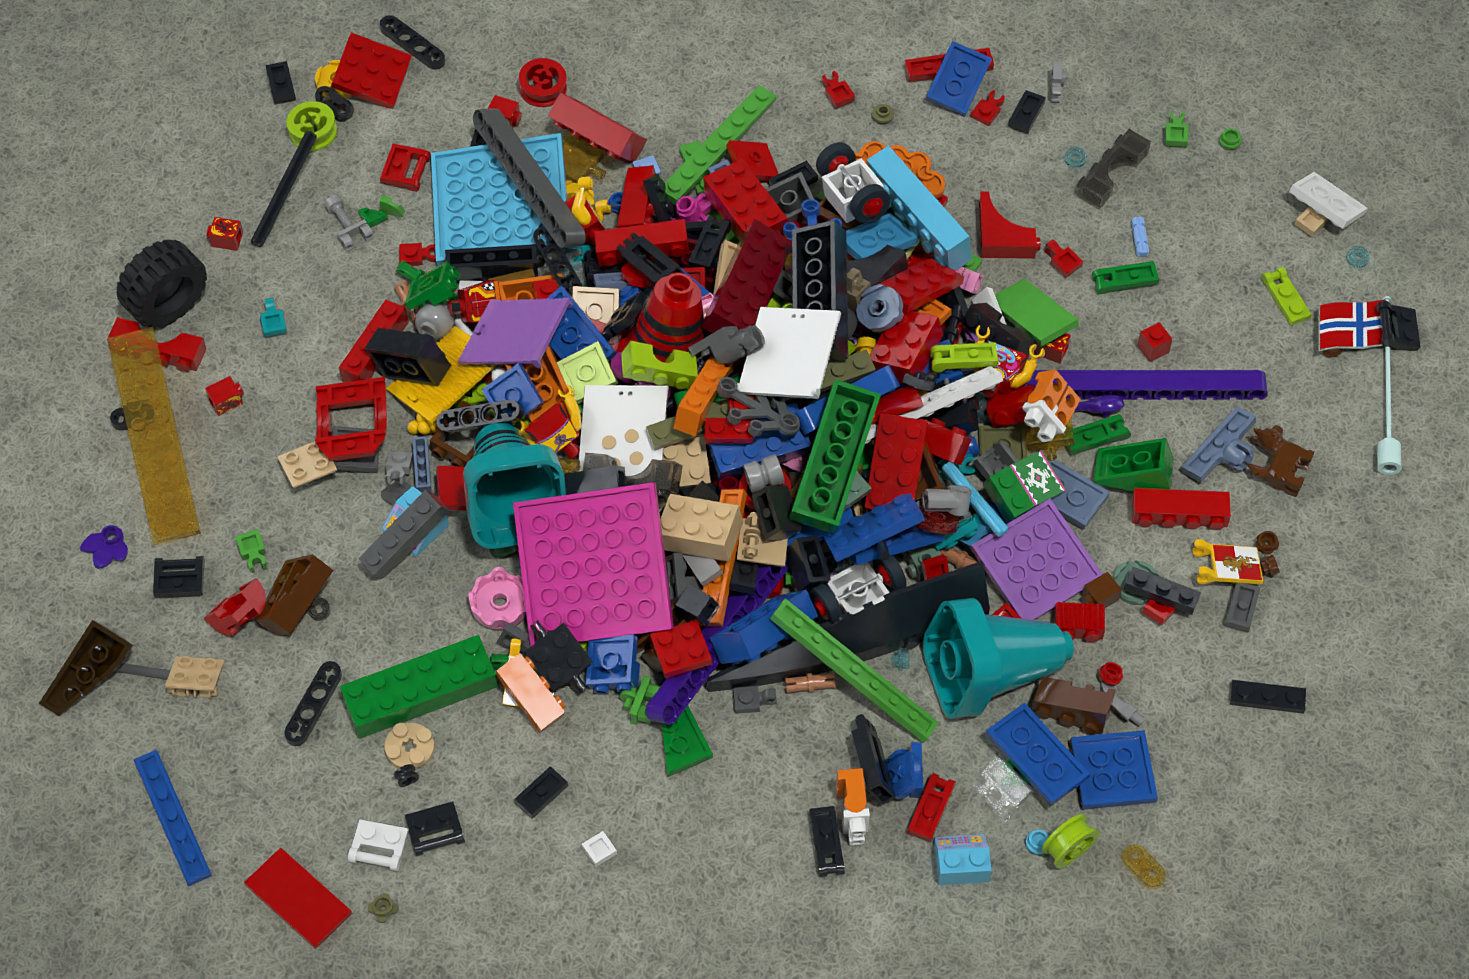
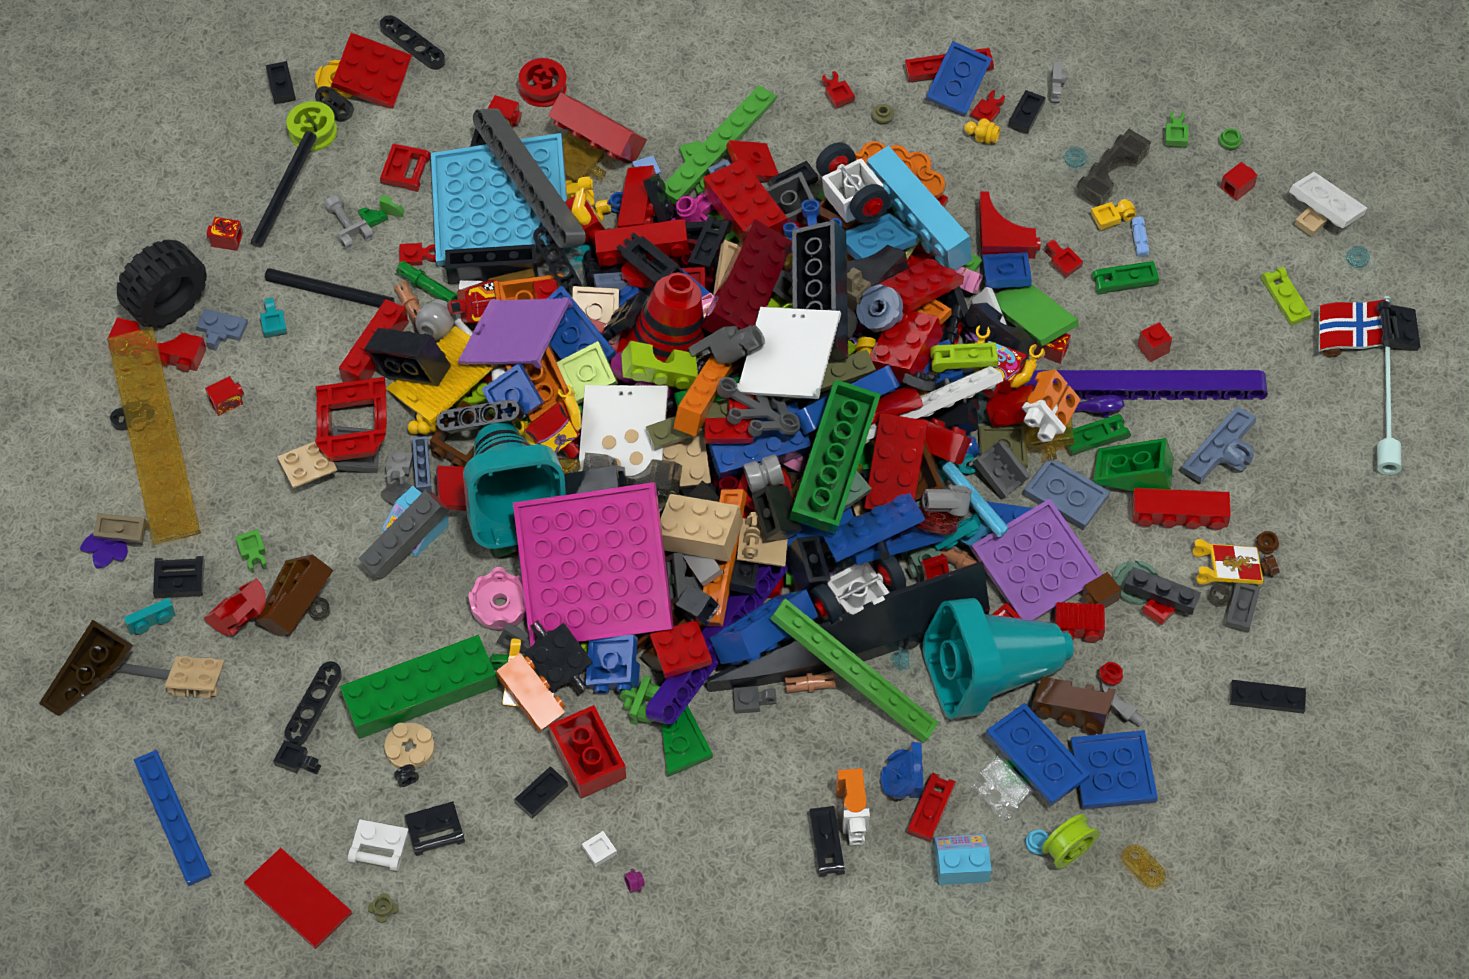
(120, 528): none -> dark tan panel
(143, 619): none -> teal plate
(220, 326): none -> sand blue hinge
(295, 756): none -> black plate
(326, 288): none -> black axle
(433, 286): green plate -> none
(587, 751): none -> red brick
(634, 881): none -> magenta plate
(872, 760): black hinge -> none
(983, 131): none -> yellow piece
(1006, 270): none -> blue plate
(1023, 486): green slope -> none
(1109, 215): none -> yellow plate
(1224, 590): none -> clear smoke bush
(1238, 181): none -> red brick
(1284, 462): reddish brown animal -> none

